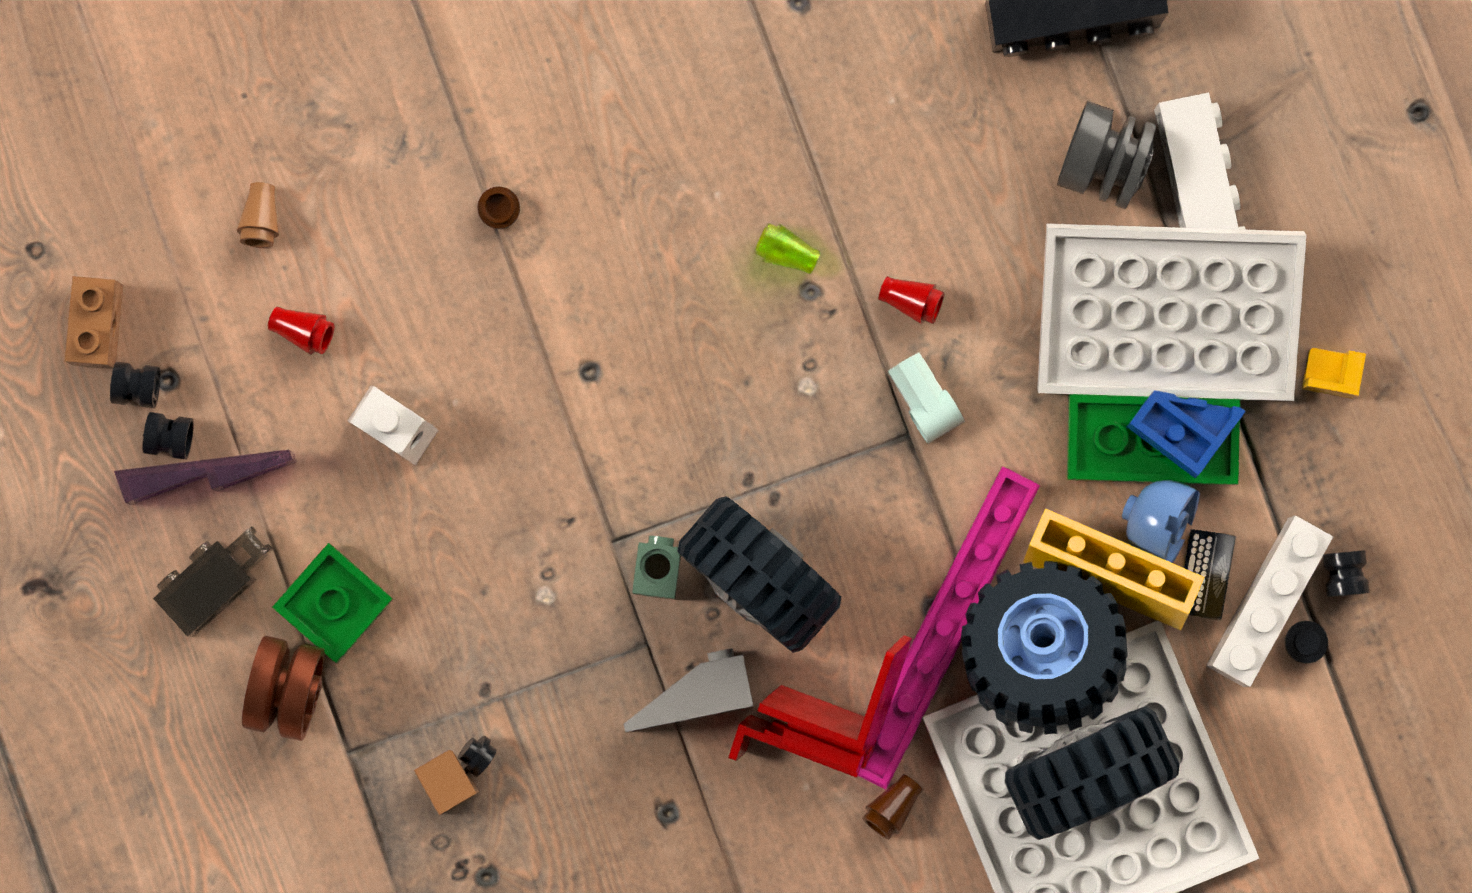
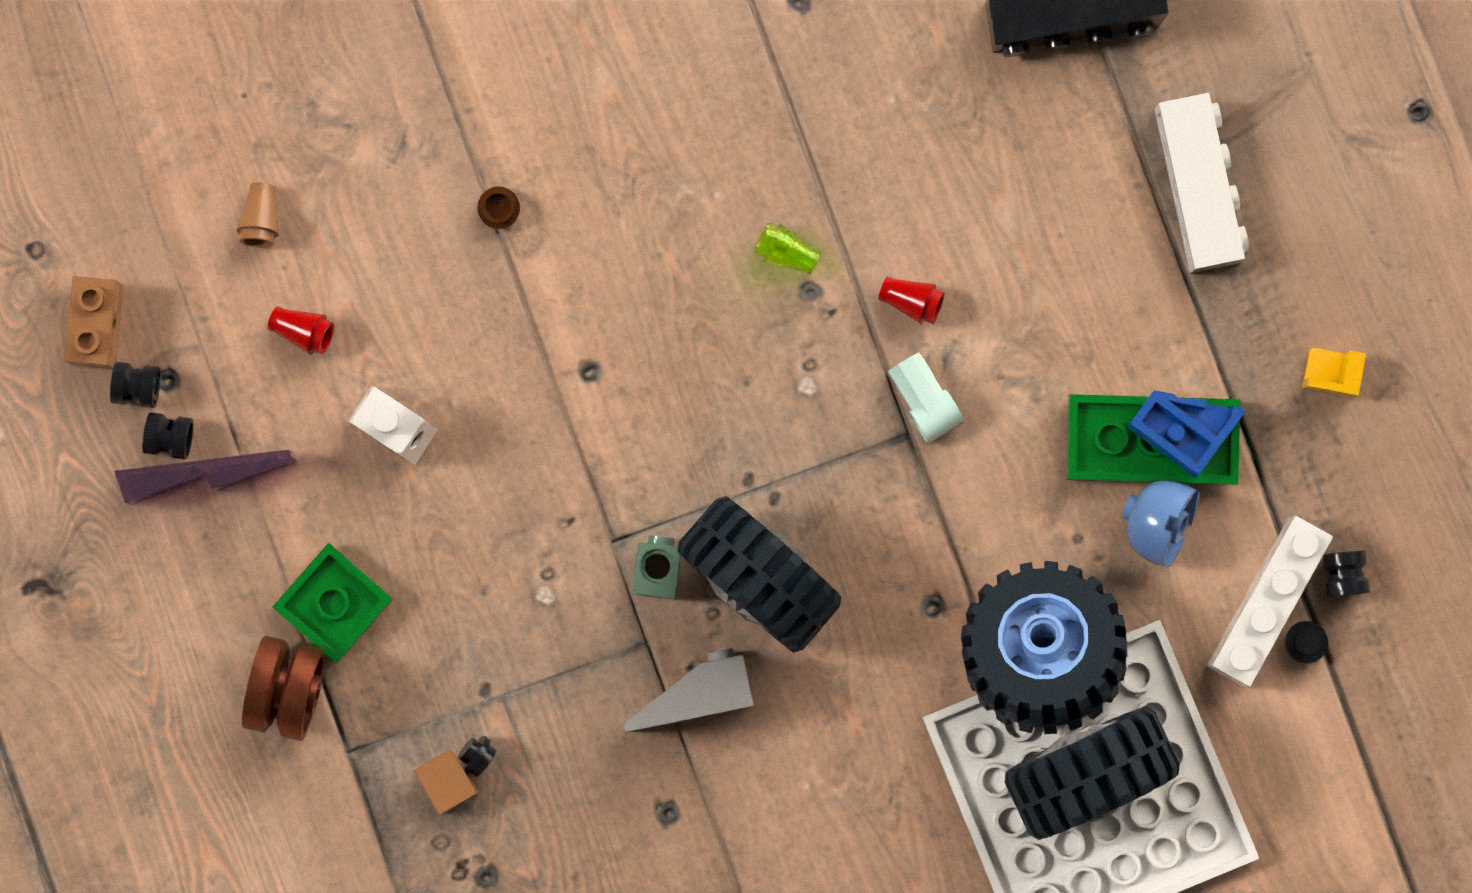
(209, 582): clear smoke brick -> none
(823, 729): red piece -> none
(891, 808): reddish brown cone -> none
(942, 626): dark pink tile -> none
(1107, 155): dark grey wheel -> none
(1126, 572): yellow brick -> none
(1171, 311): white plate -> none
(1210, 557): slope -> none

